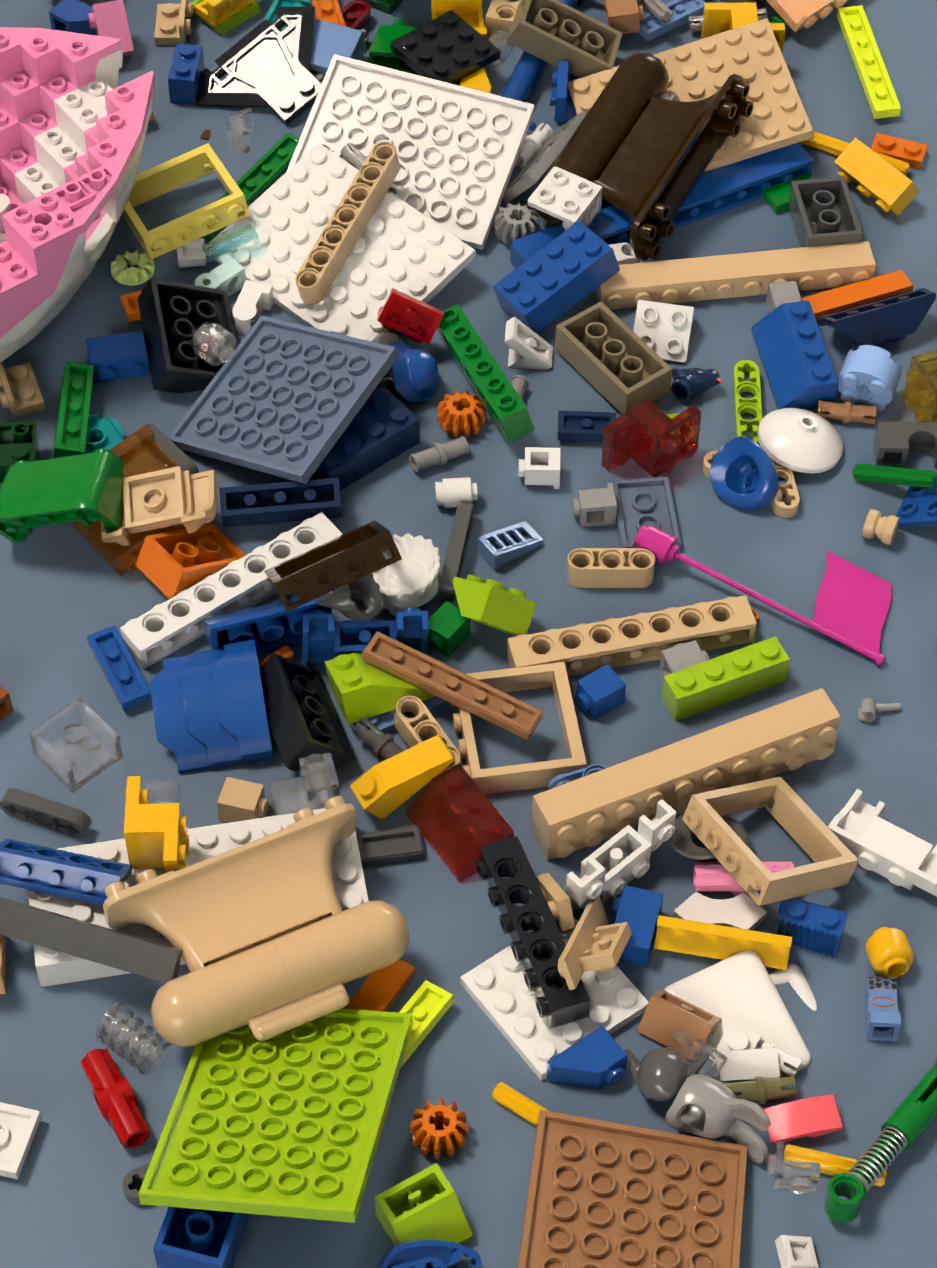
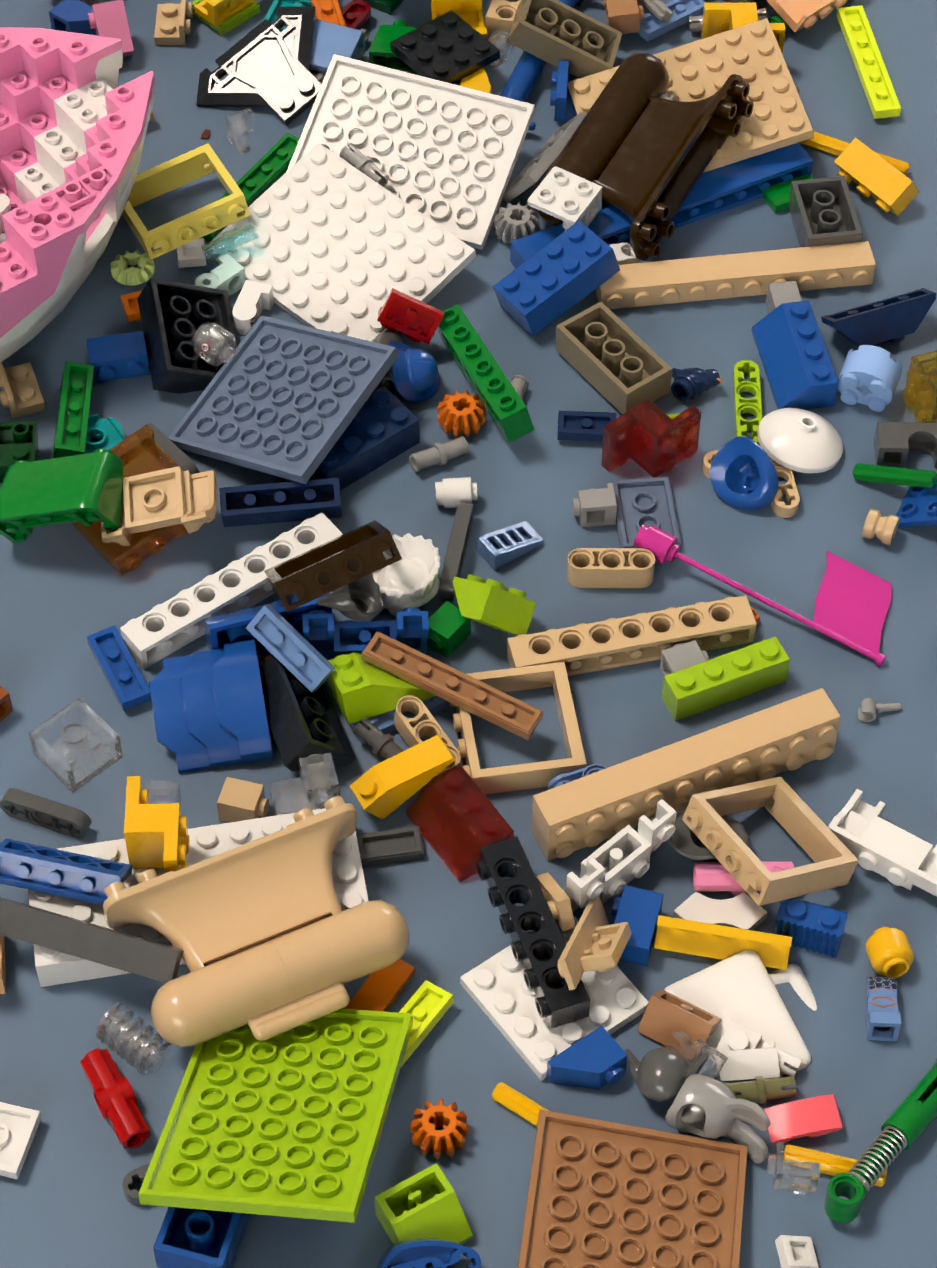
(183, 559): orange slope -> none
(185, 73): blue brick -> none
(290, 648): none -> medium blue plate
(347, 223): tan beam -> none
(526, 347): white slope -> none
(533, 143): white pin -> none
(540, 466): white brick -> none
(600, 692): blue brick -> none
(665, 328): white bracket -> none
(847, 412): medium nougat pin -> none
(859, 293): orange tile -> none
(901, 149): orange plate -> none

